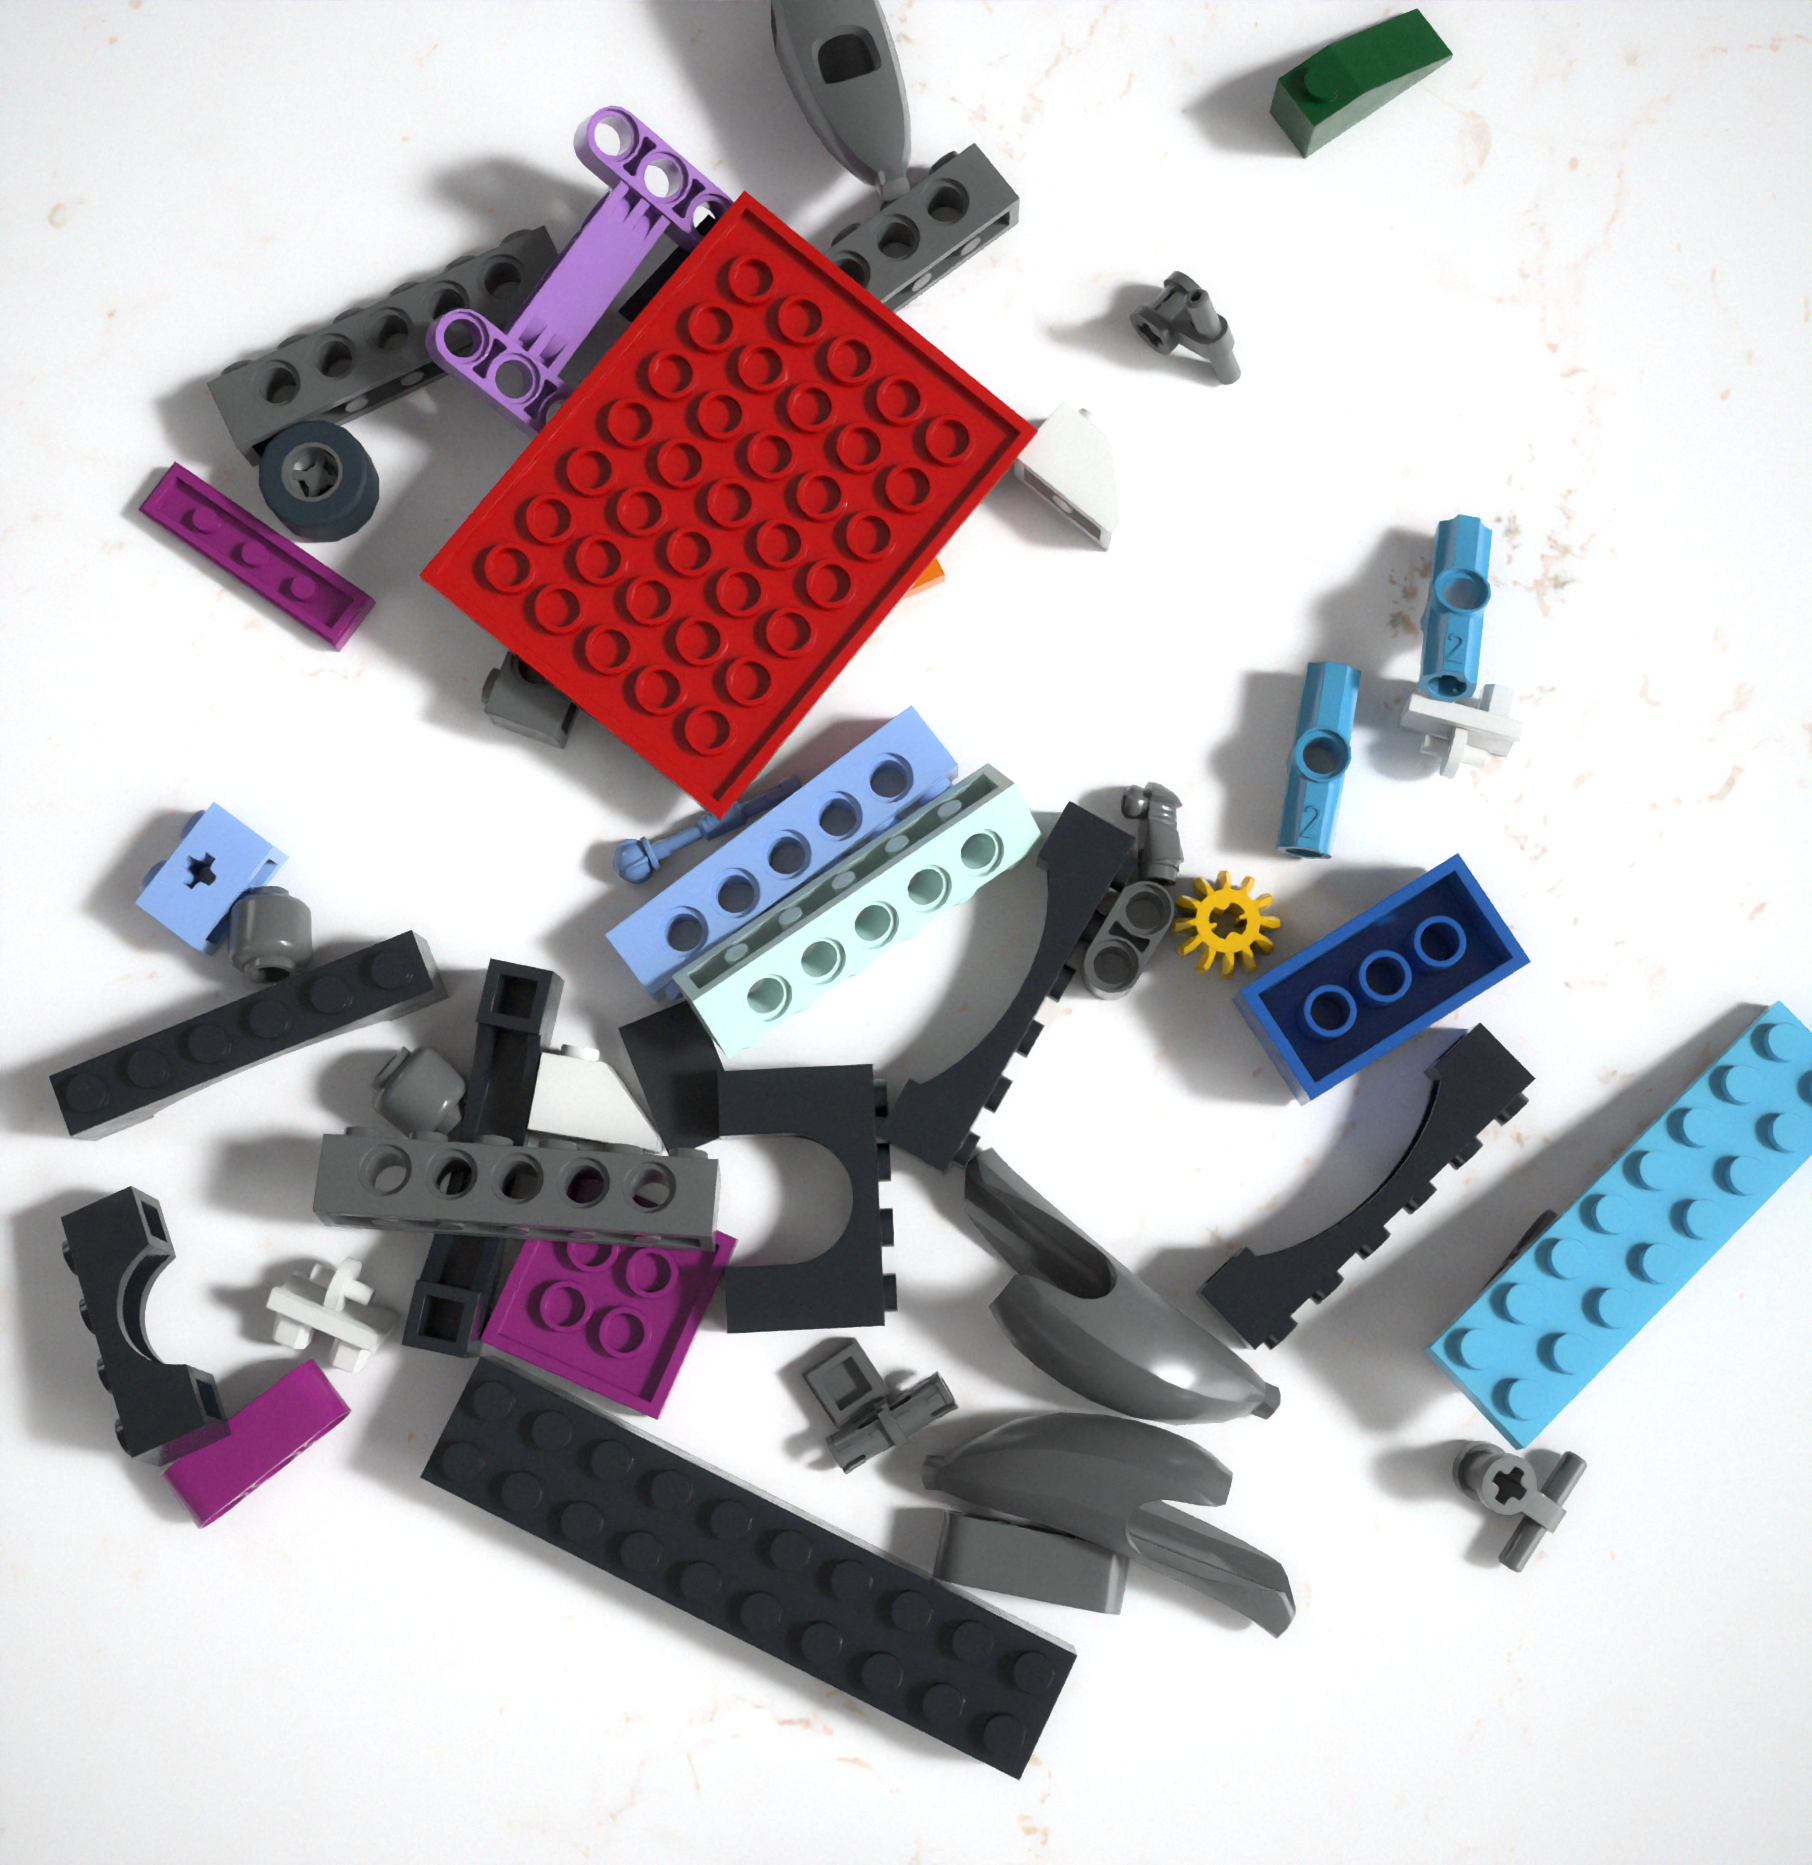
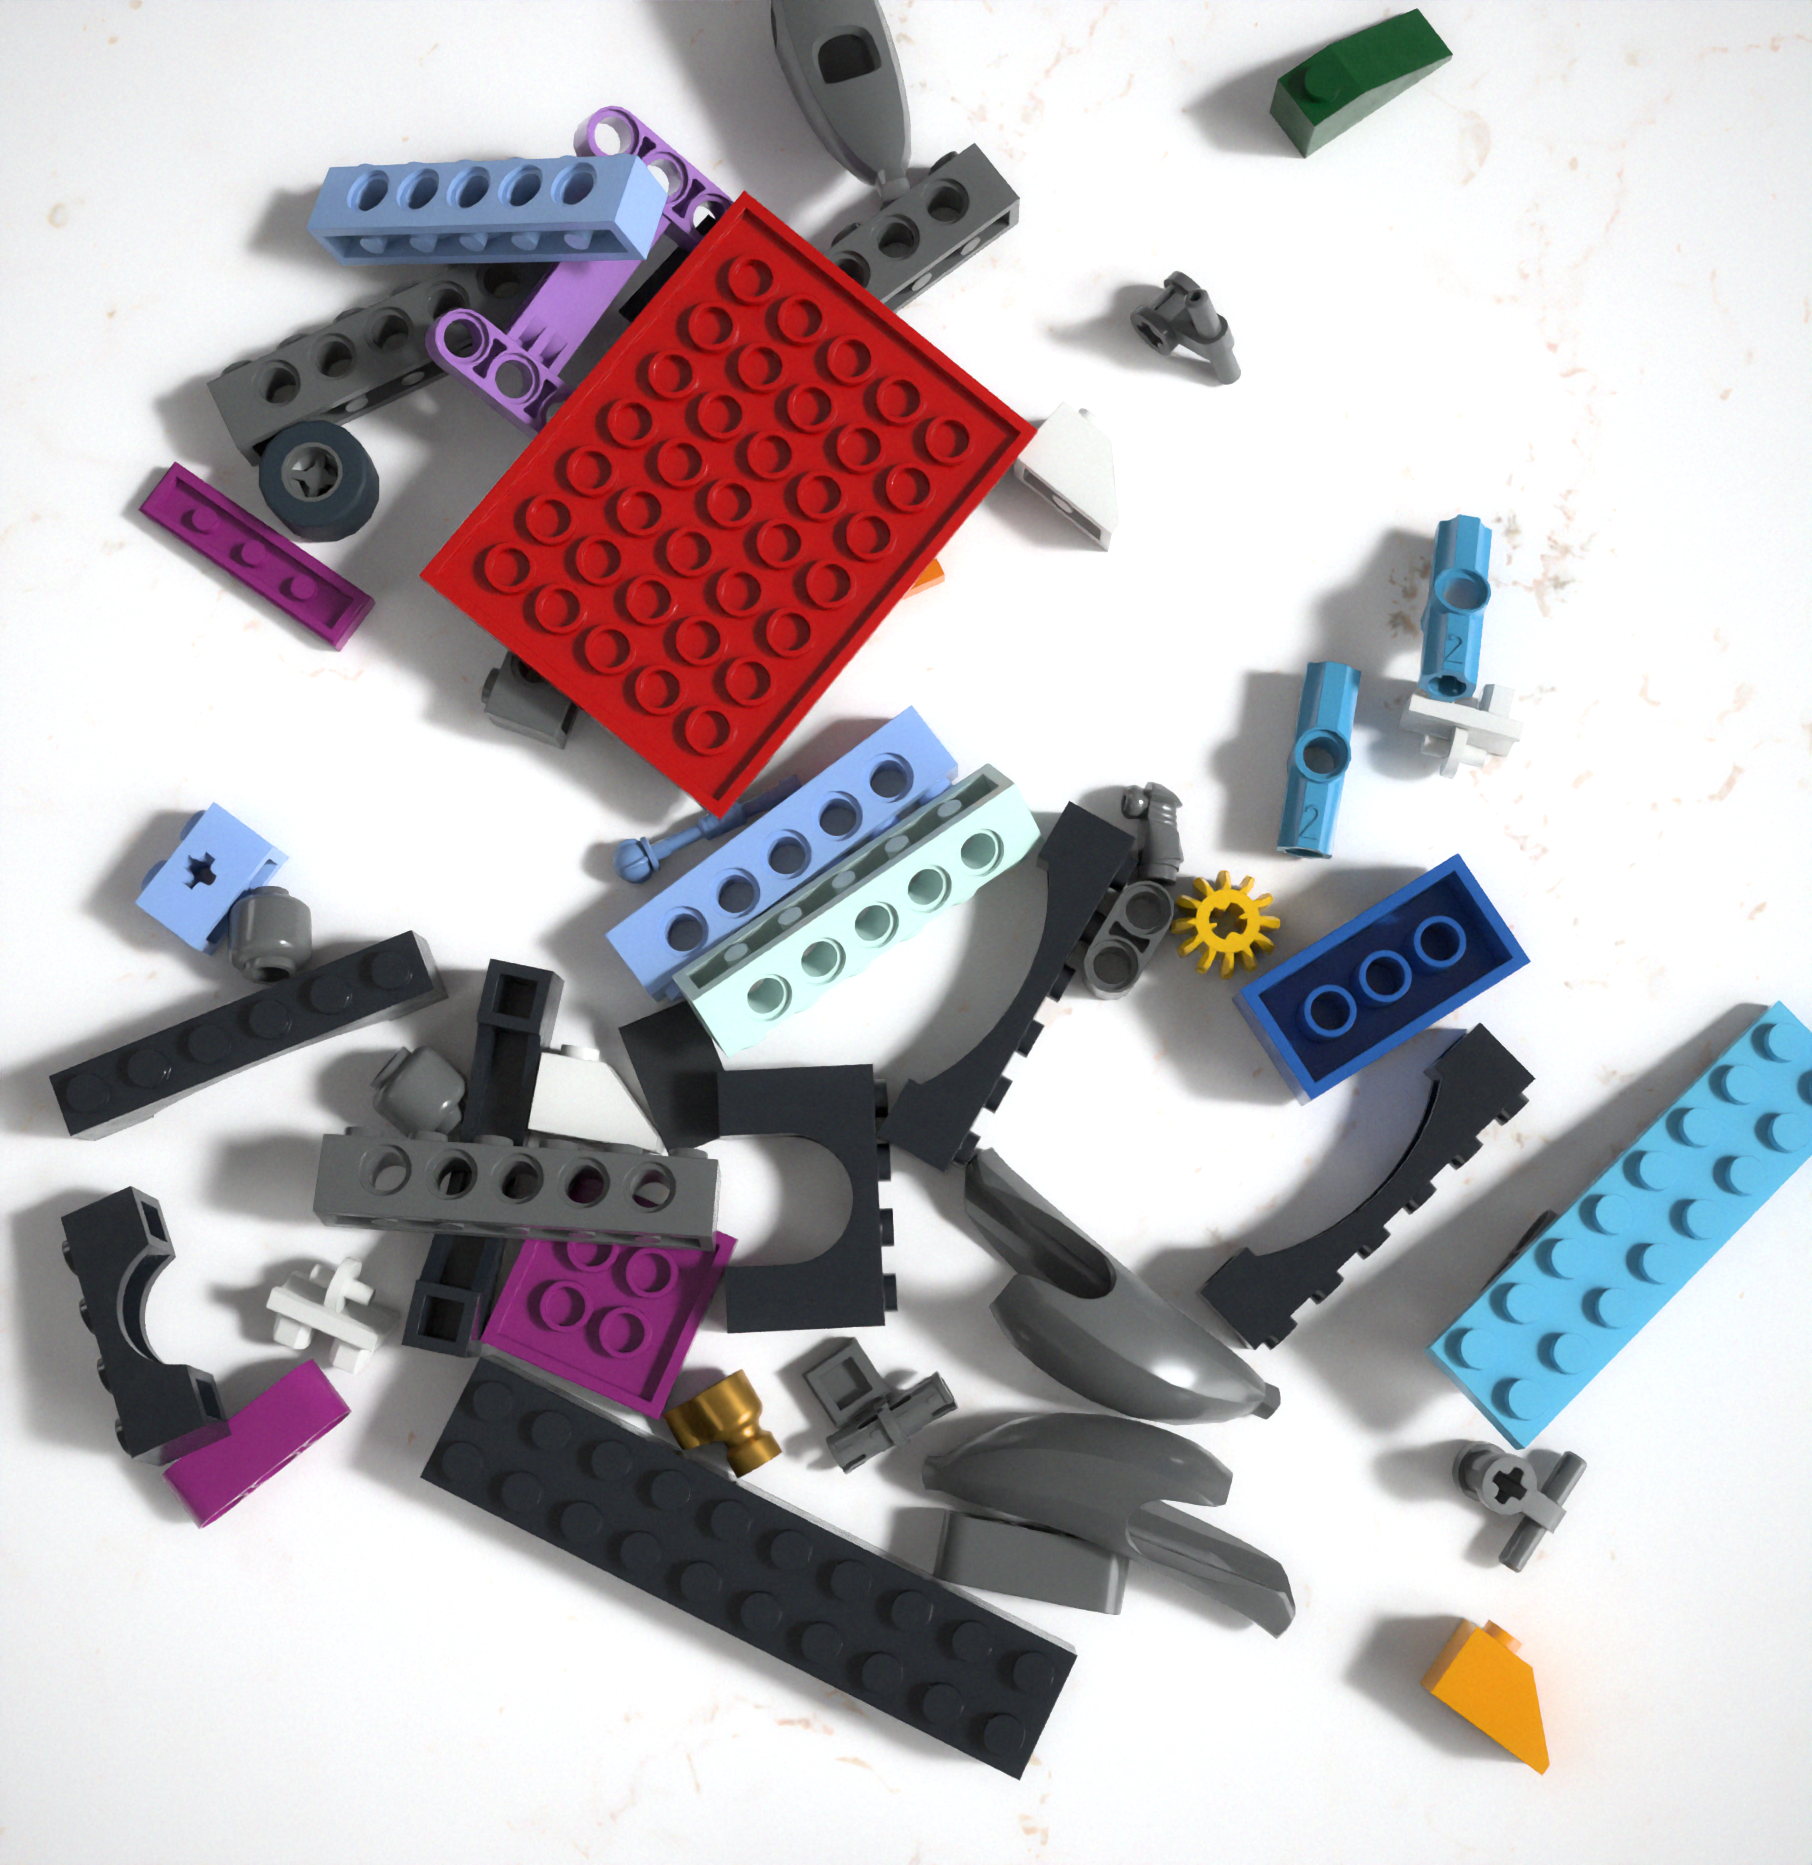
(489, 211): none -> light blue brick
(728, 1415): none -> pearl gold piece
(1491, 1689): none -> light orange slope

